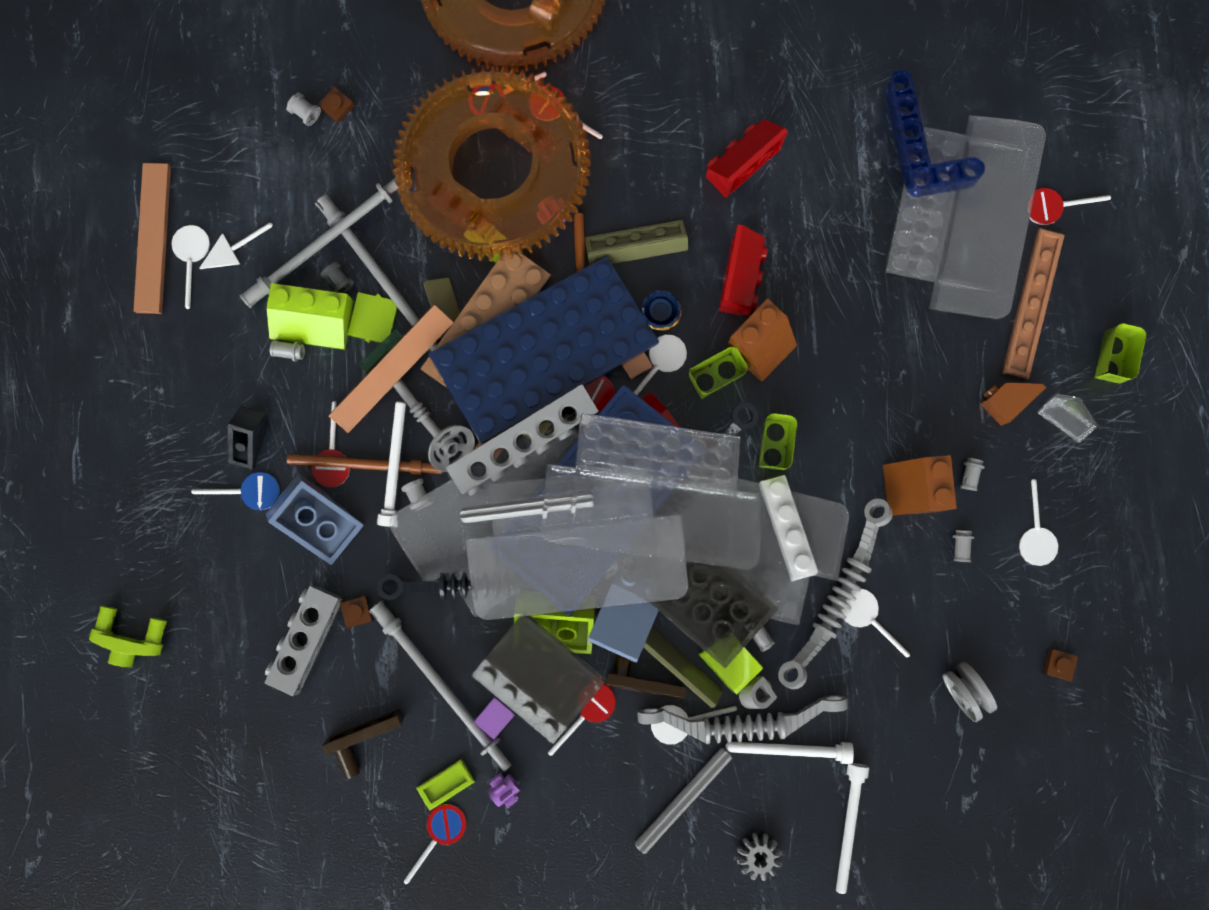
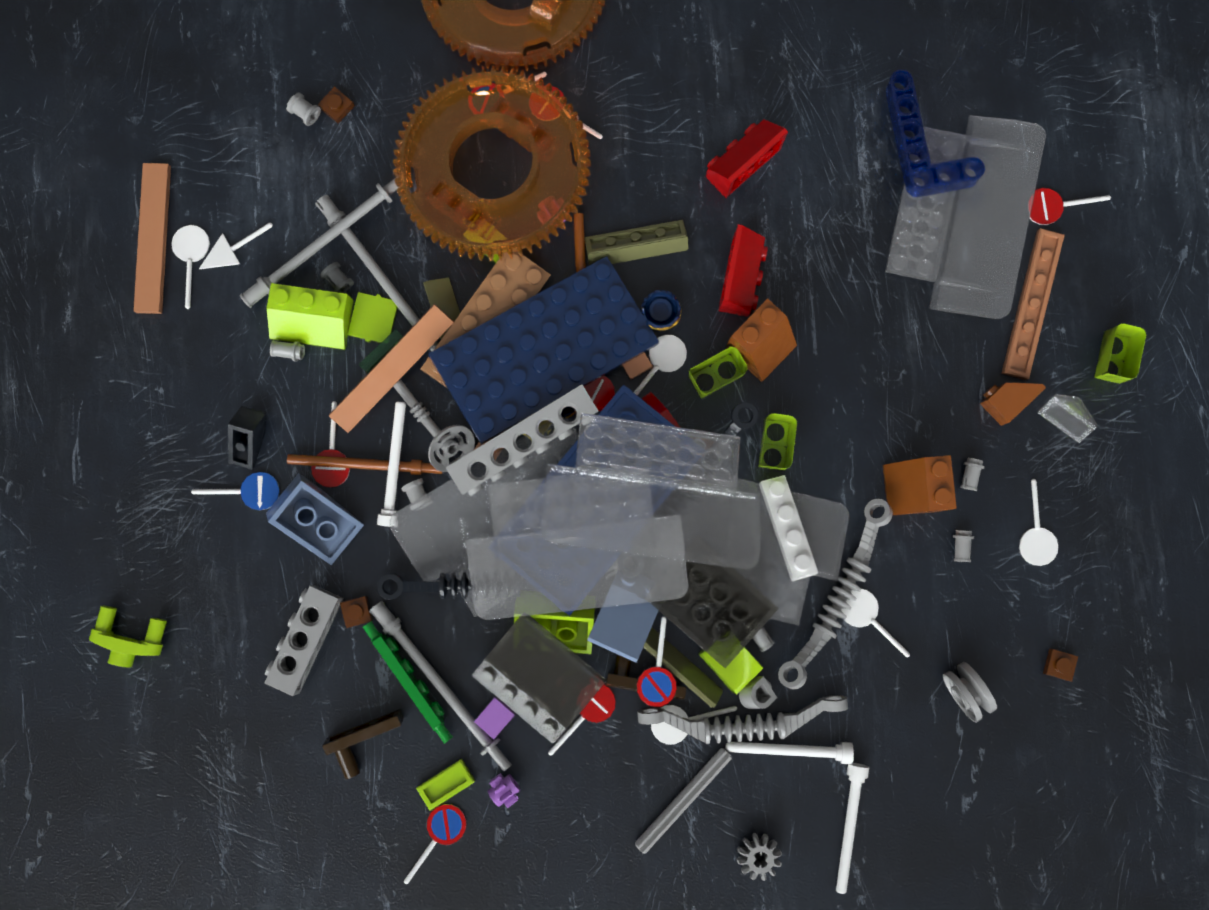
(416, 689): none -> green plate
(501, 510): light grey axle -> none
(657, 685): none -> piece

